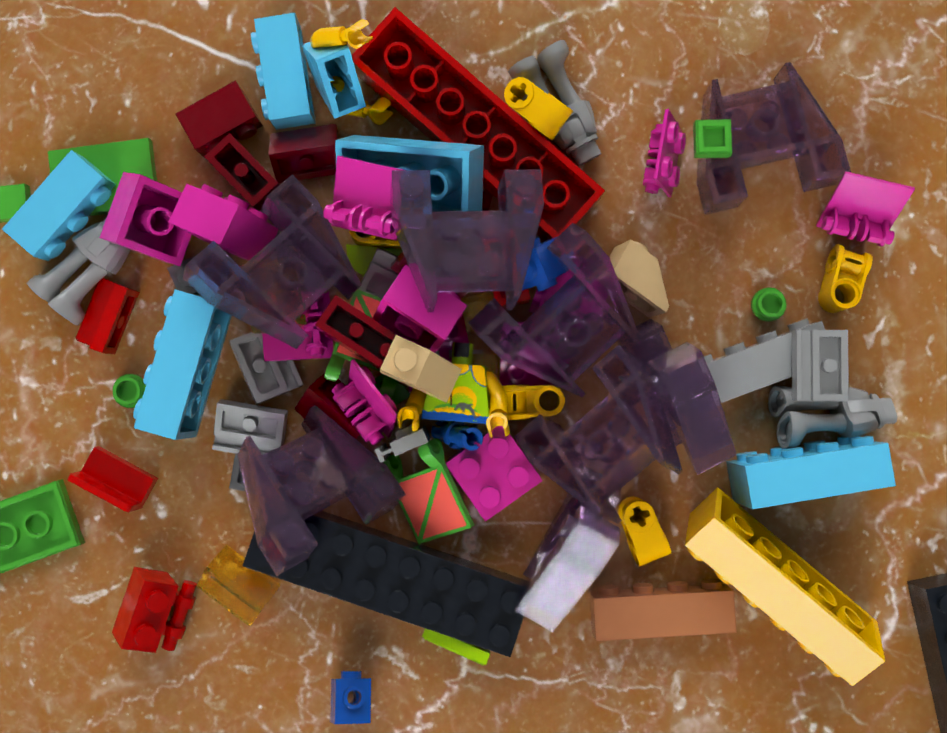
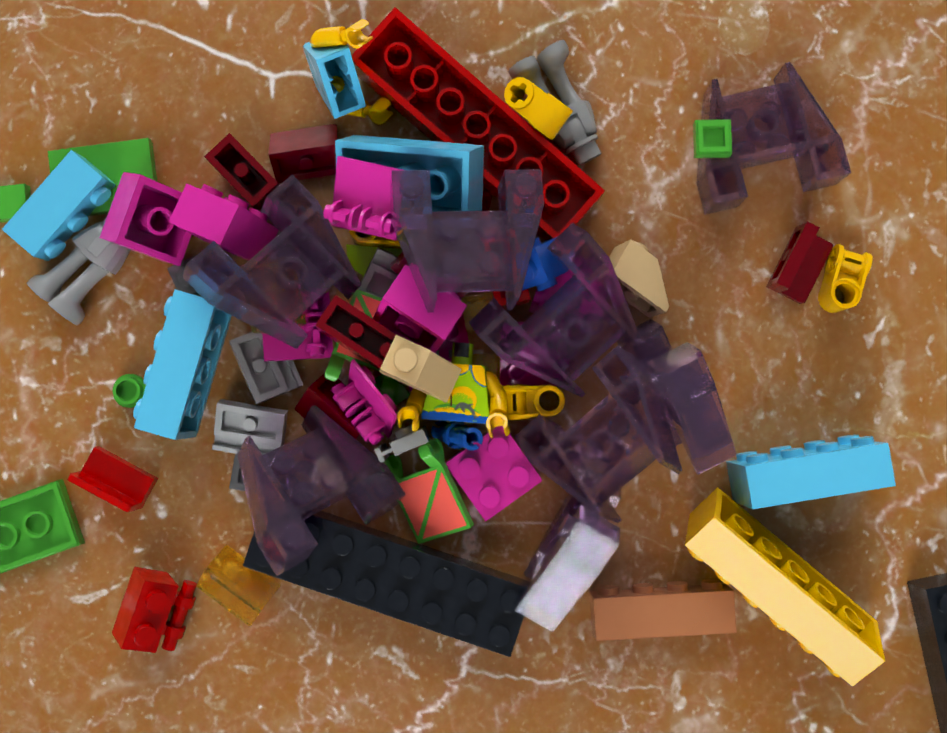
(107, 316): red panel -> none
(217, 116): dark red brick -> none
(283, 71): medium azure brick -> none
(359, 709): blue brick -> none
(457, 646): lime tile -> none
(644, 535): yellow piece -> none
(665, 145): dark pink hinge -> none
(757, 365): light grey brick -> none
(768, 304): bright green plate -> none
(800, 263): none -> dark red panel
(820, 365): light grey plate -> none
(849, 418): light grey piece -> none
(864, 208): dark pink hinge -> none

